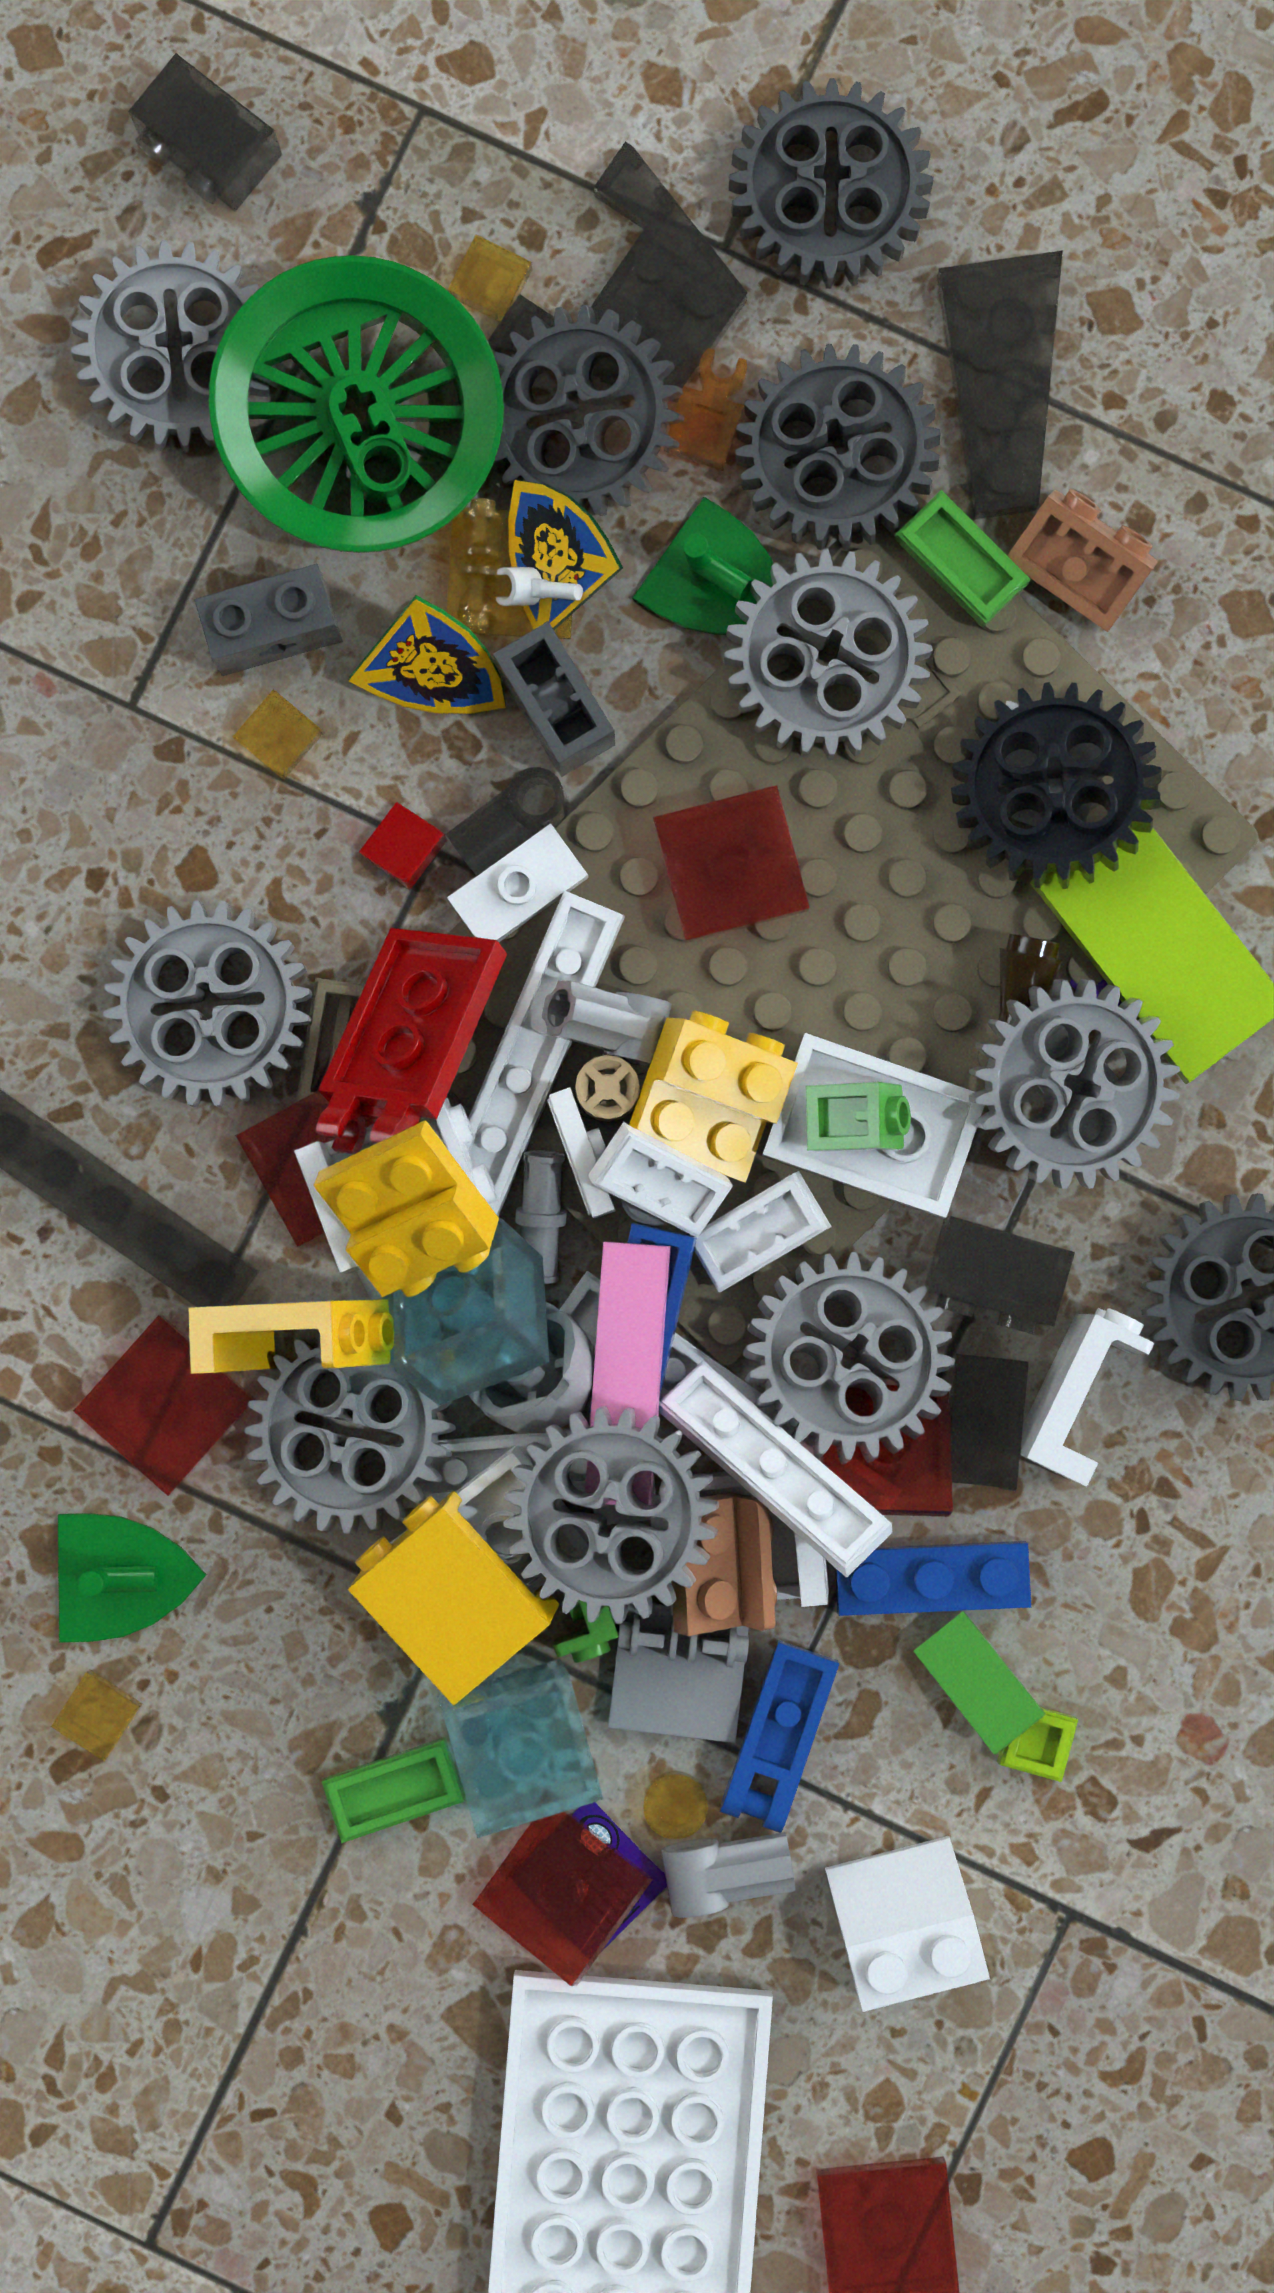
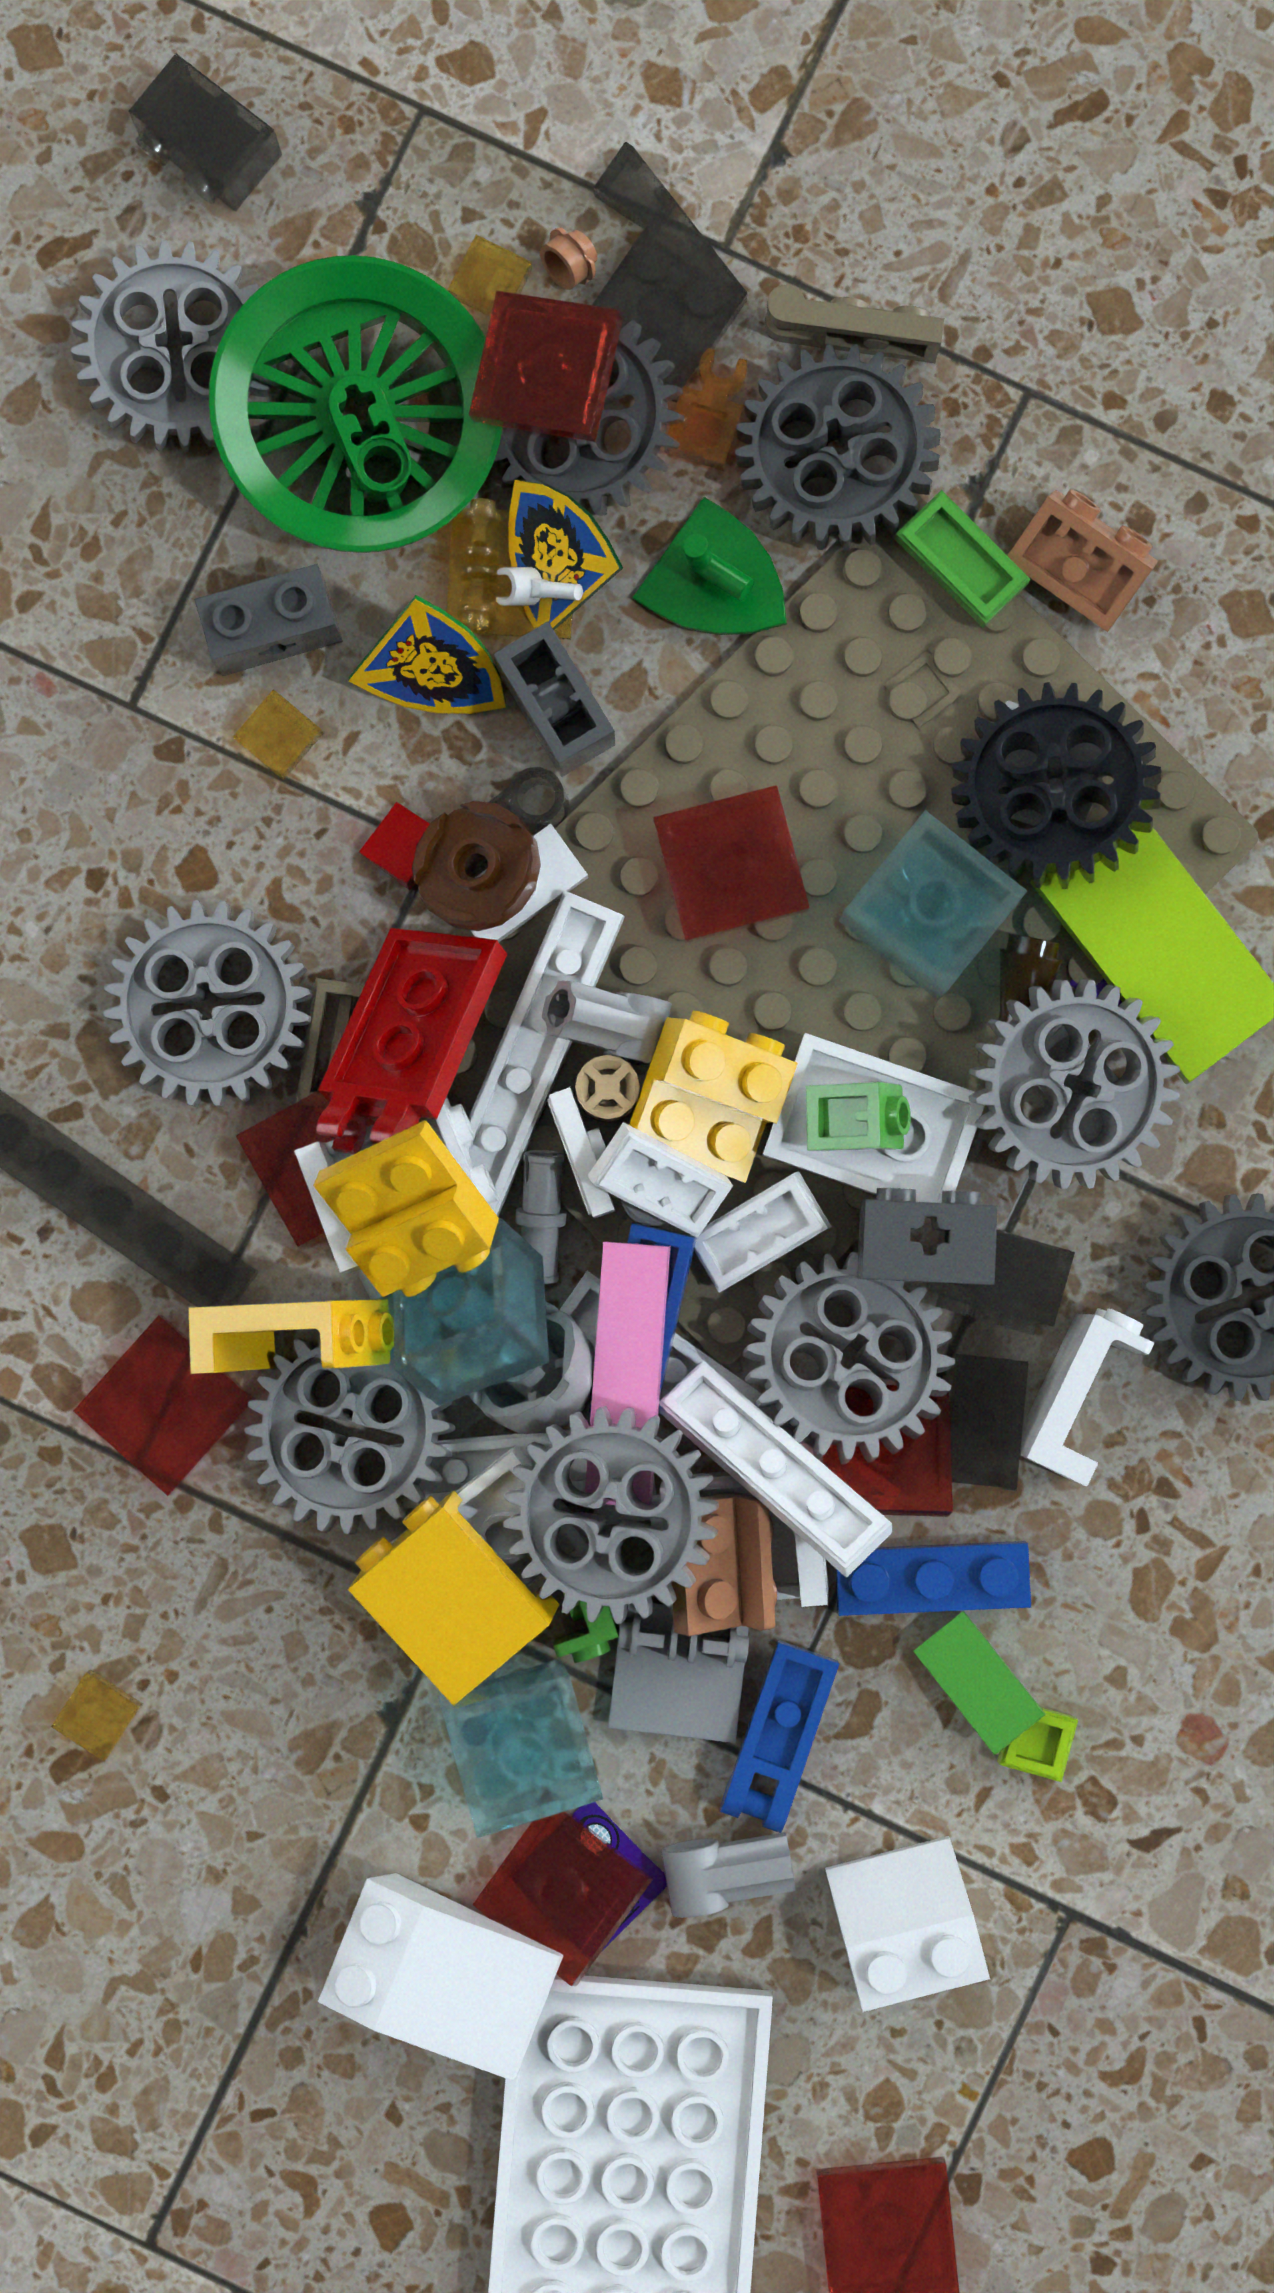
(117, 1576): green shield -> none
(393, 1790): bright green tile -> none
(440, 1976): none -> white slope
(453, 849): none -> reddish brown plate
(546, 365): none -> clear red tile
(569, 258): none -> nougat plate
(675, 1805): clear yellow tile -> none
(846, 321): none -> dark tan plate
(855, 604): light grey gear -> none
(886, 185): dark grey gear -> none
(932, 905): none -> clear light blue brick
(962, 1258): none -> dark grey brick
(1000, 360): clear smoke wing -> none

